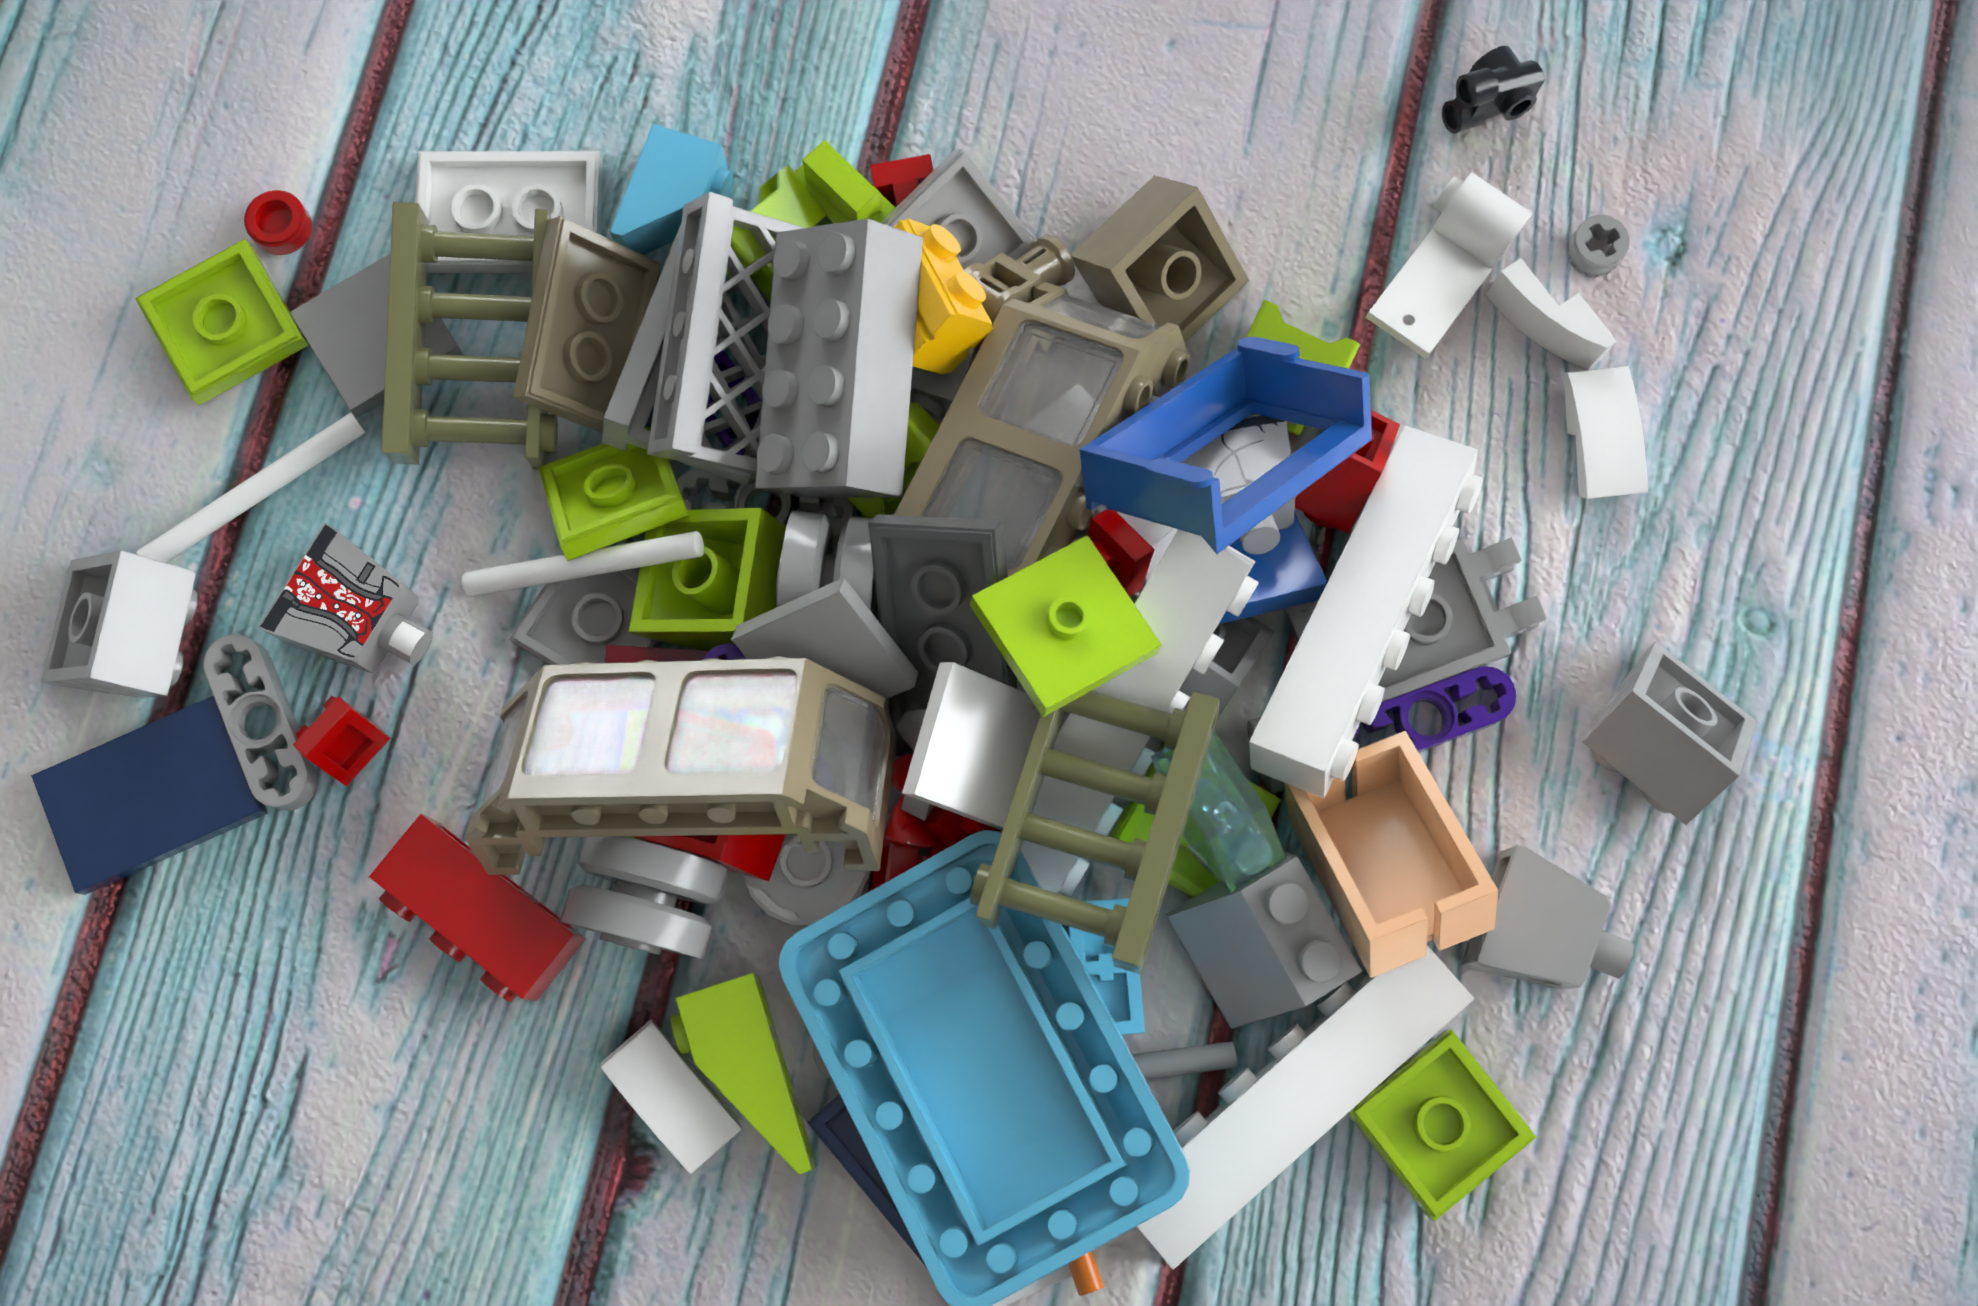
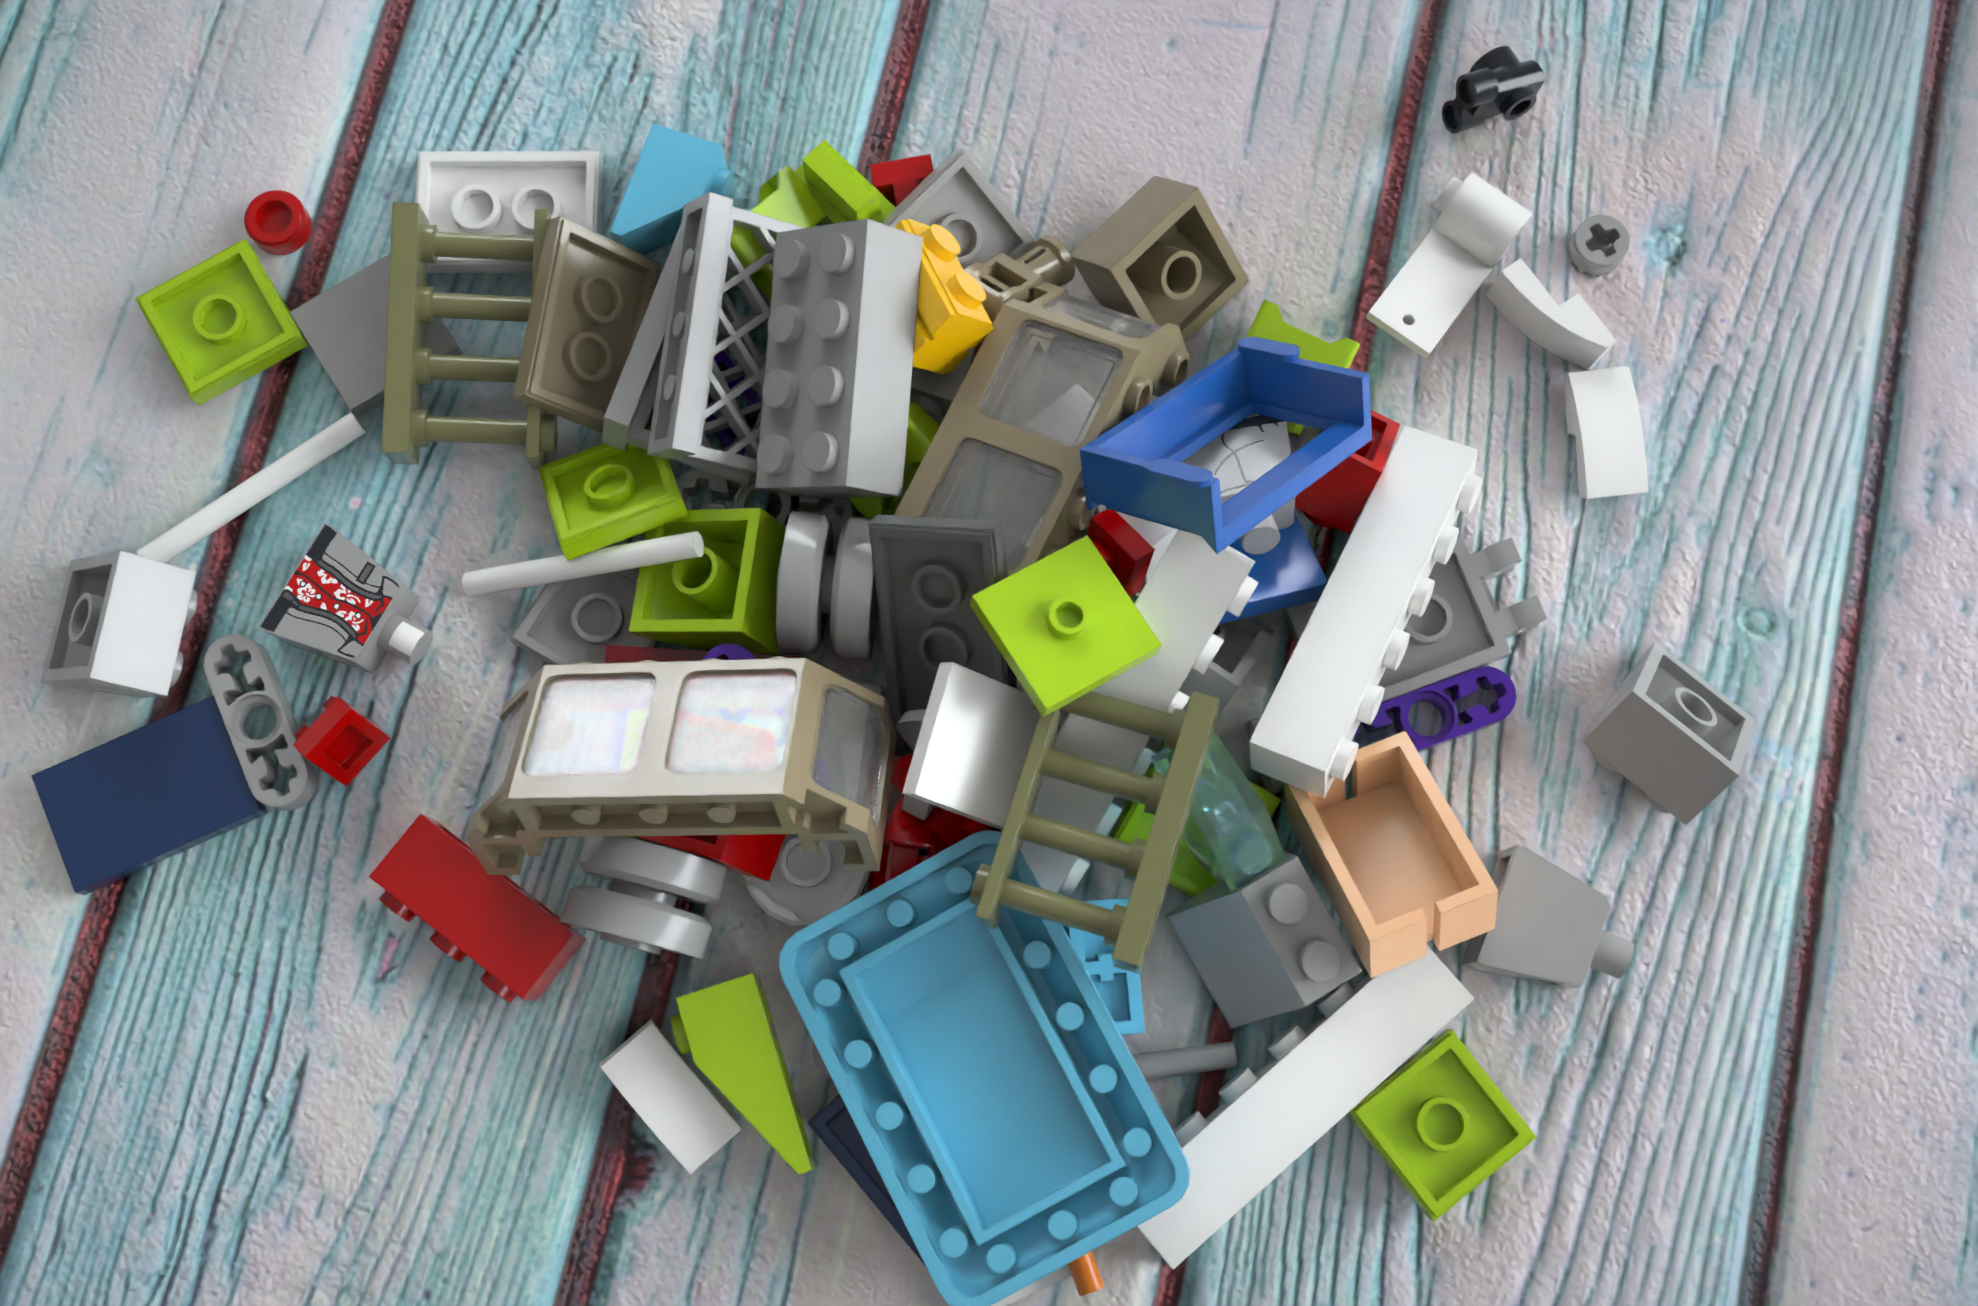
(835, 632): light grey tile -> none

